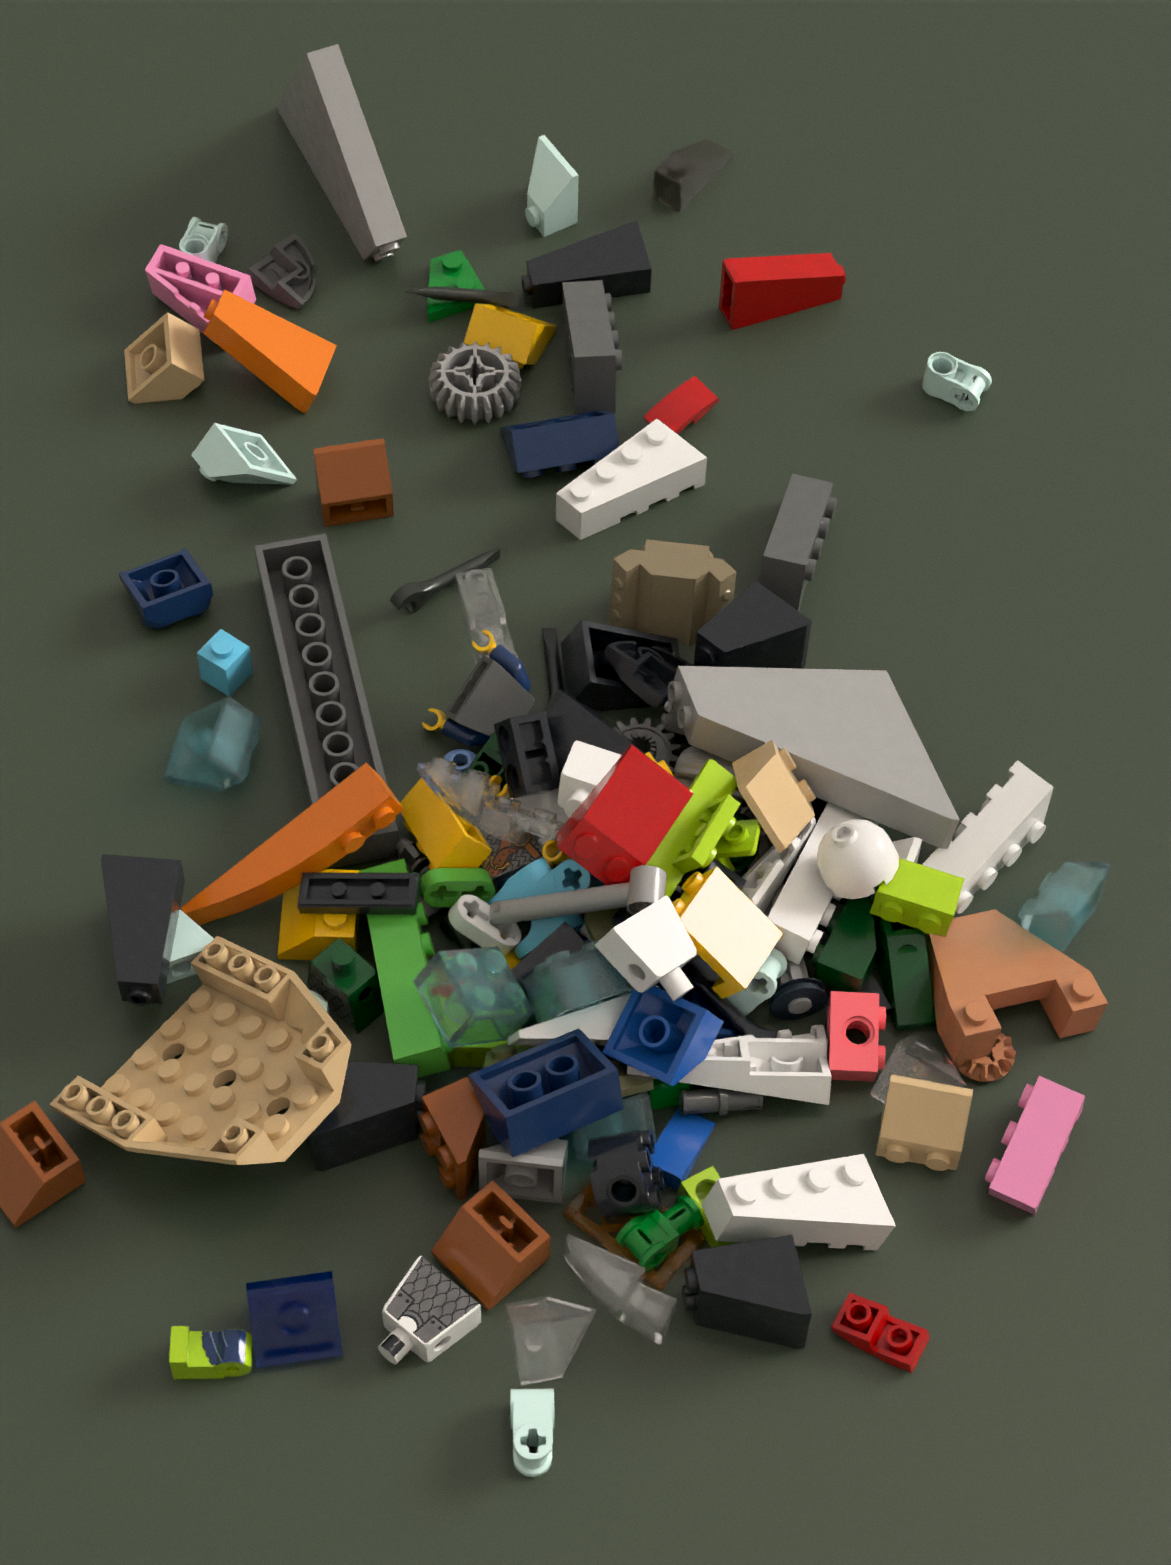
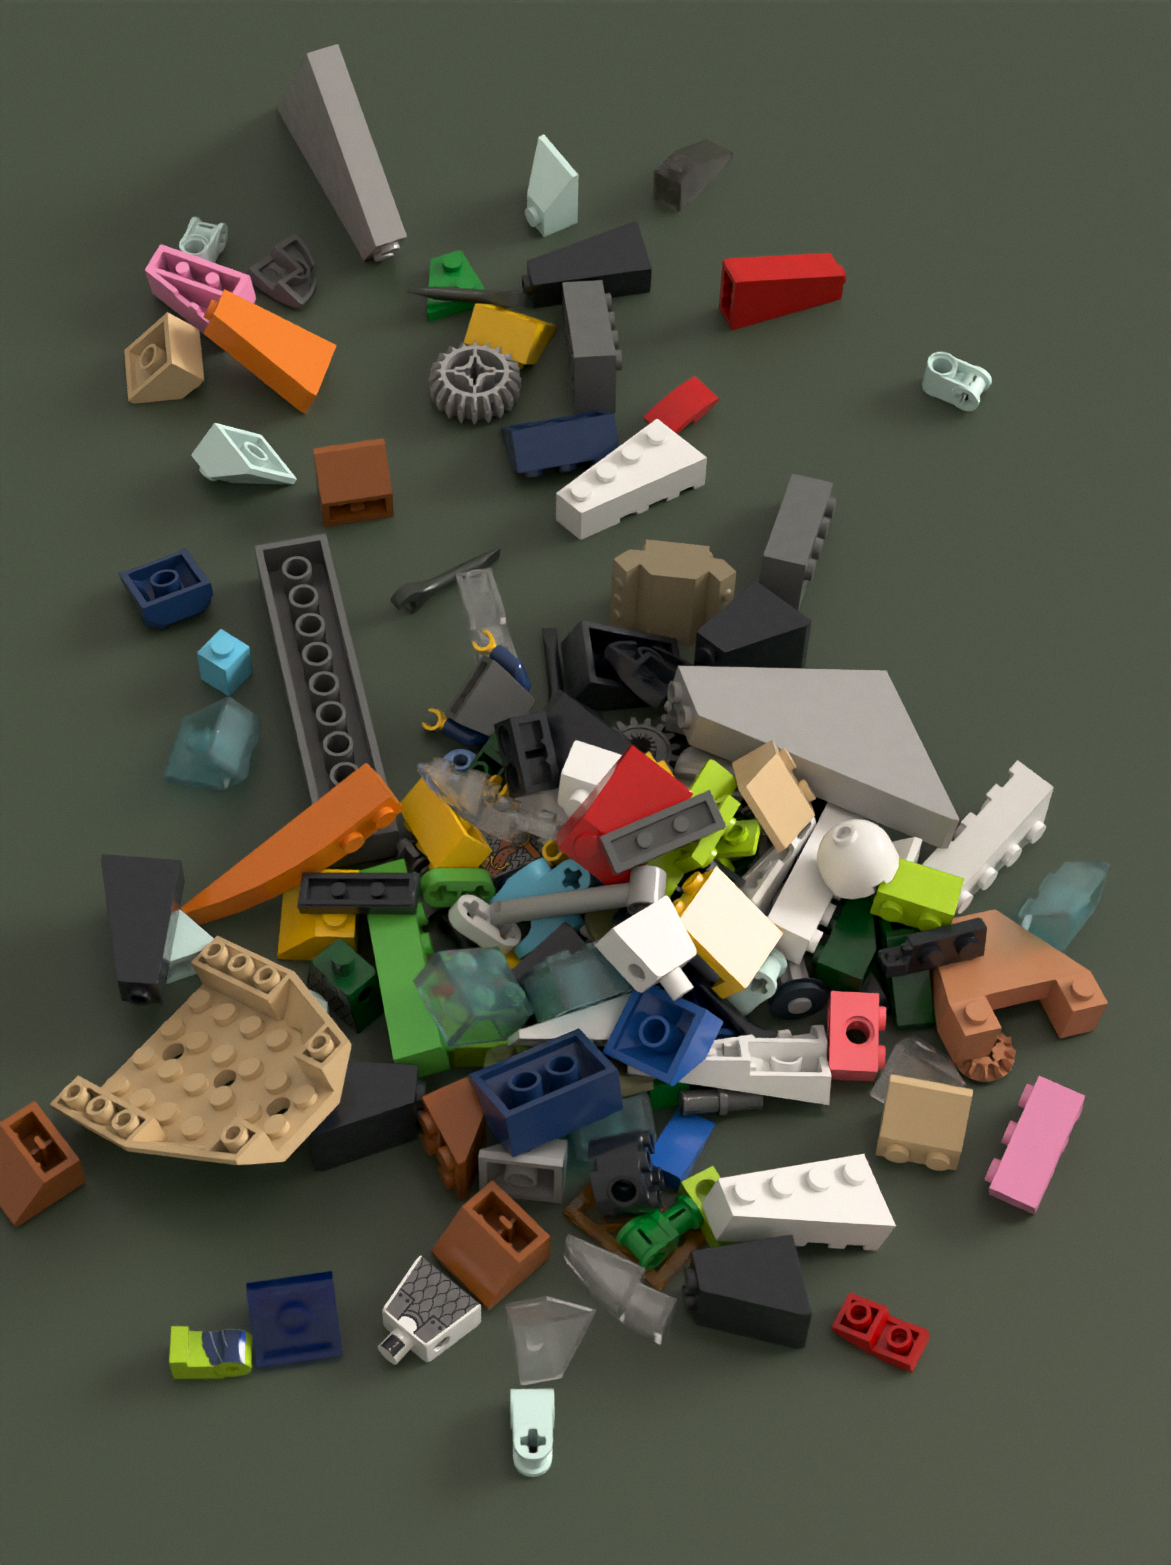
(661, 833): none -> dark grey plate
(935, 948): none -> black hinge

